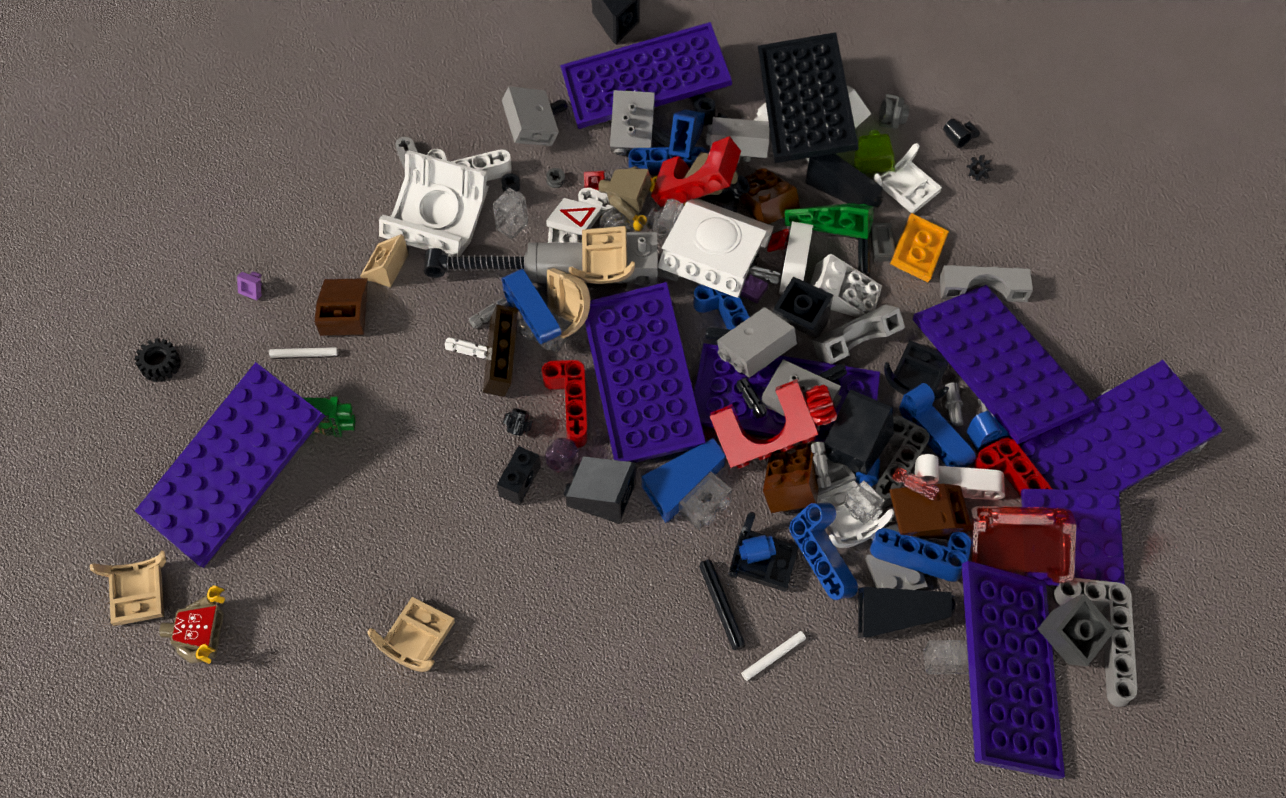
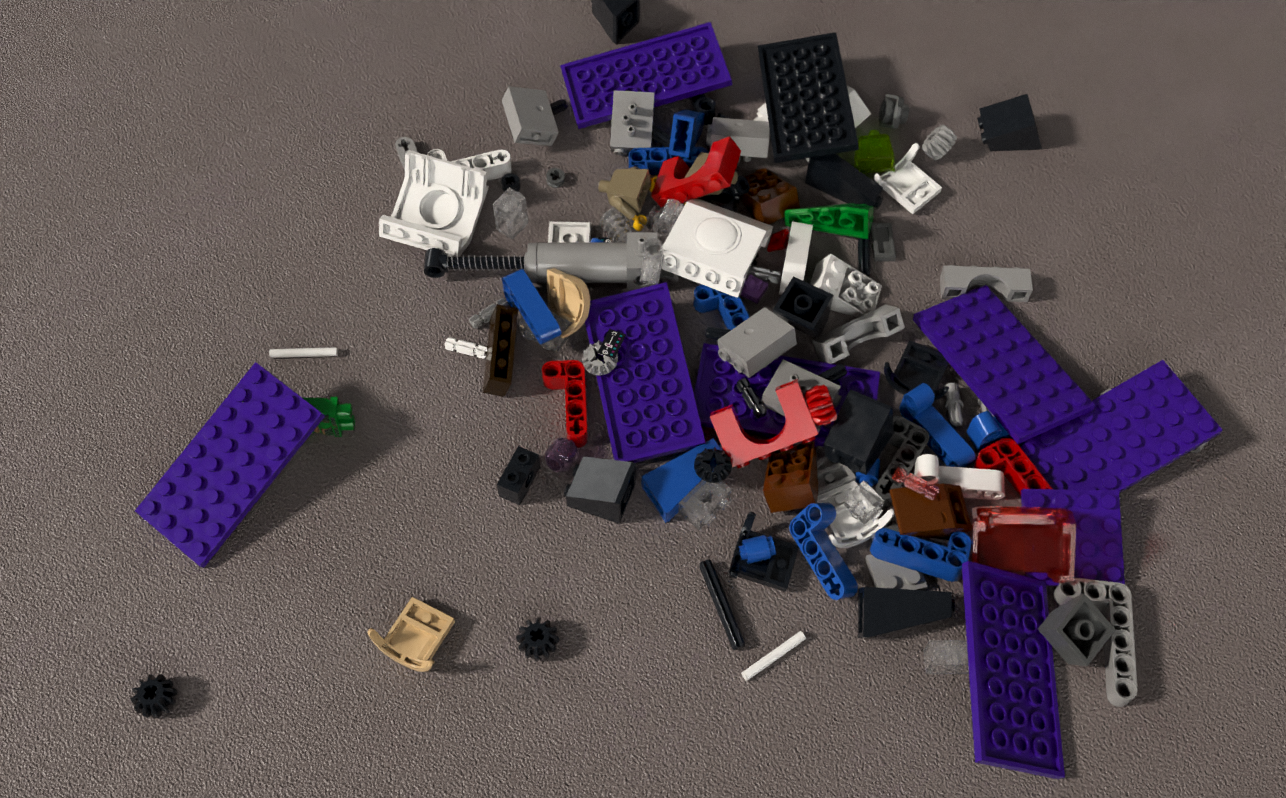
(134, 589): tan piece -> none
(153, 350): black tyre -> none
(153, 706): none -> black gear
(197, 628): torso -> none
(249, 285): medium lavender tile -> none
(341, 307): reddish brown slope -> none
(386, 261): tan slope -> none
(517, 421): black gear -> none
(540, 646): none -> black gear
(573, 216): white tile -> none
(592, 179): red slope -> none
(594, 366): none -> light grey gear
(597, 198): white beam -> none
(604, 256): tan piece -> none
(611, 343): none -> black sticker
(651, 263): none -> clear piece
(720, 472): none -> black gear
(820, 464): light grey axle -> none
(919, 247): light orange tile -> none
(939, 142): none -> light grey gear
(960, 133): black piece -> none
(983, 163): black gear -> none
(1009, 125): none -> black slope

